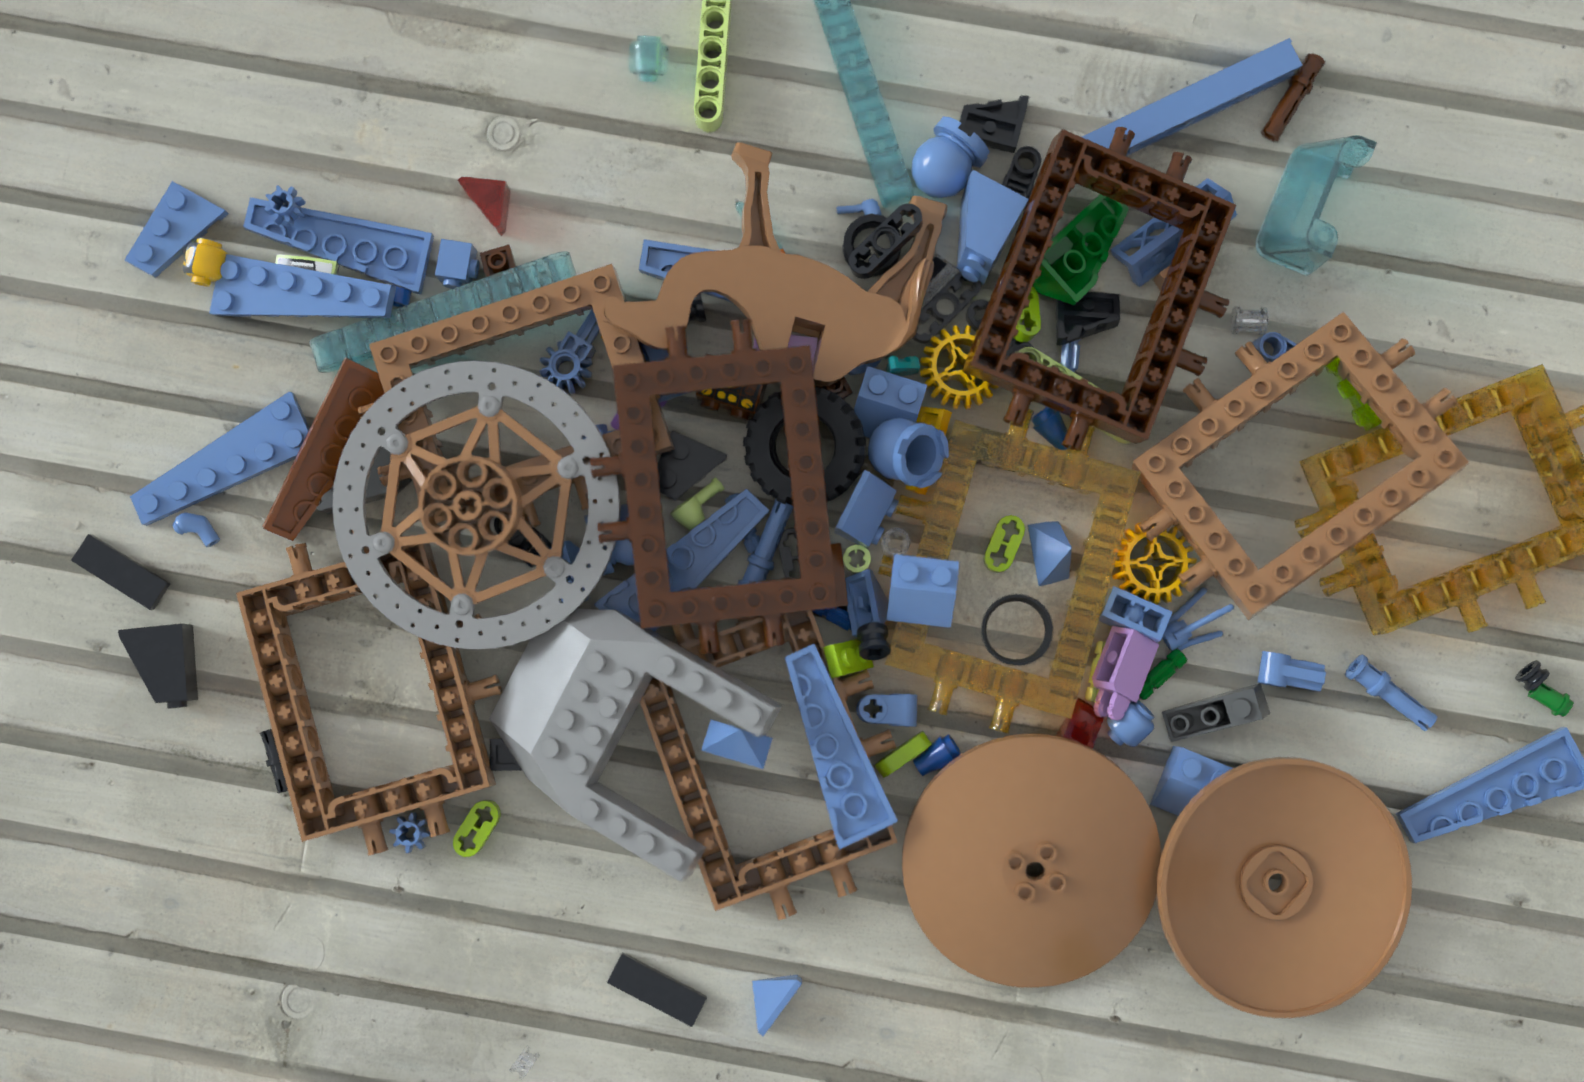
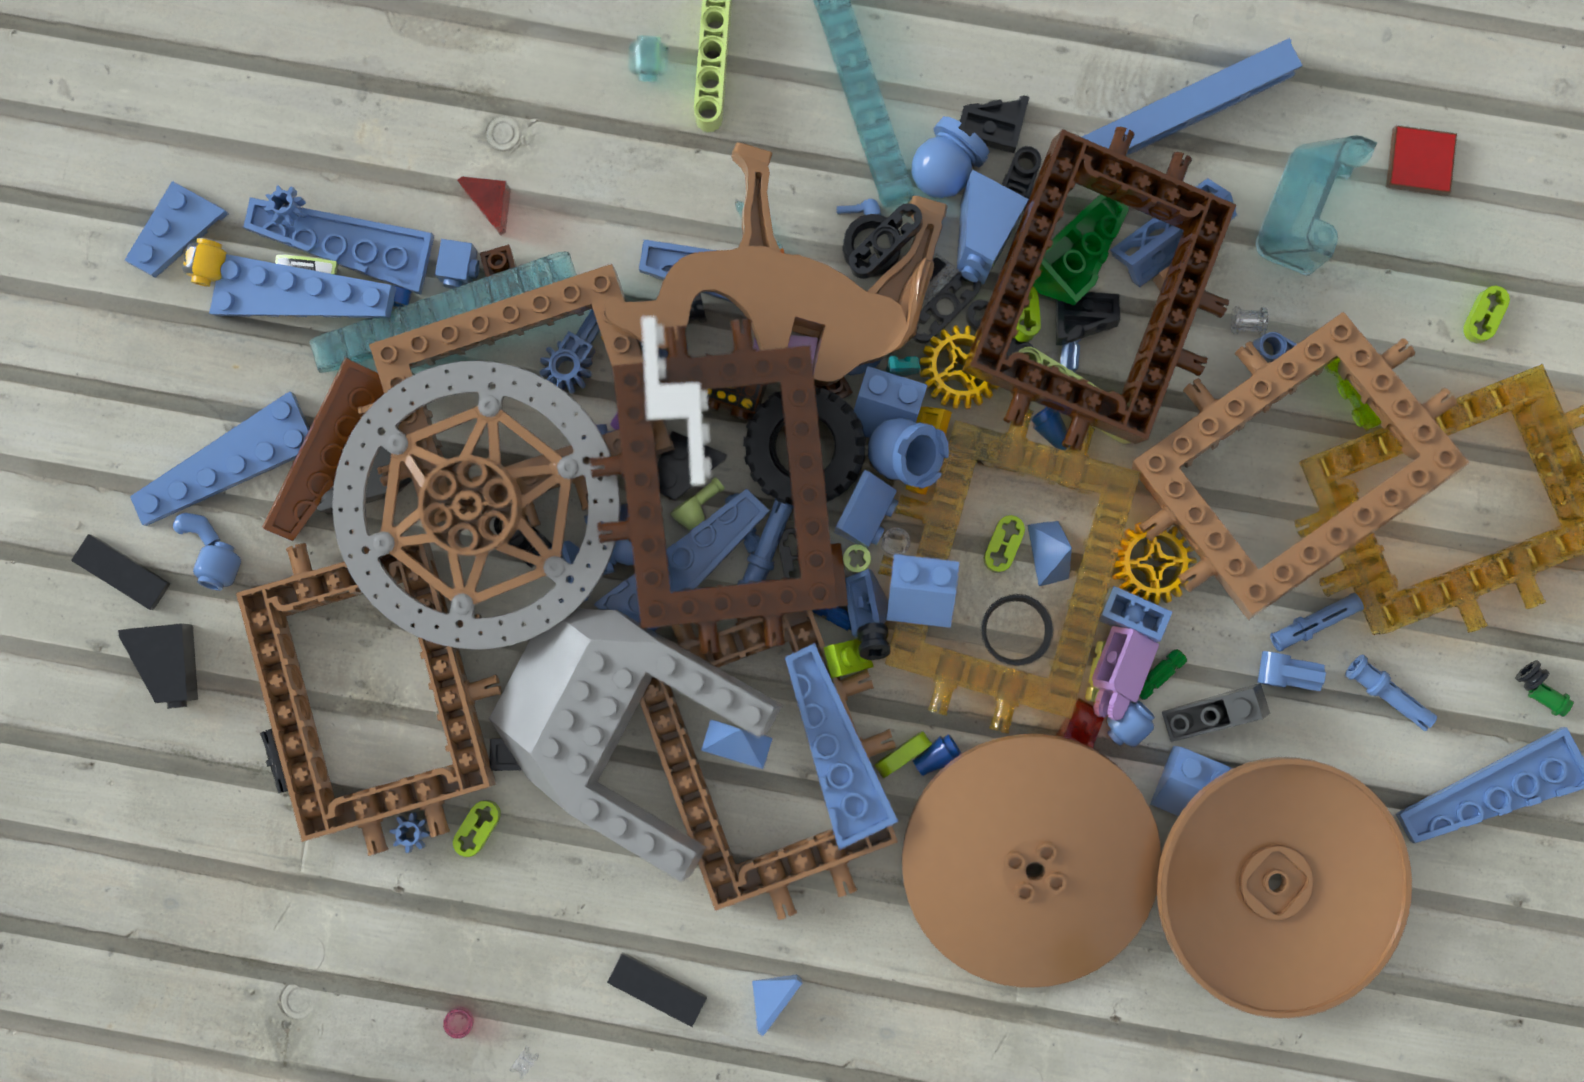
(217, 566): none -> medium blue head
(451, 1016): none -> clear pink bush
(675, 400): none -> white bracket
(893, 709): medium blue piece -> none
(1177, 632): medium blue plant -> none
(1298, 87): reddish brown pin -> none
(1305, 627): none -> medium blue pin
(1421, 160): none -> red tile
(1492, 317): none -> lime beam

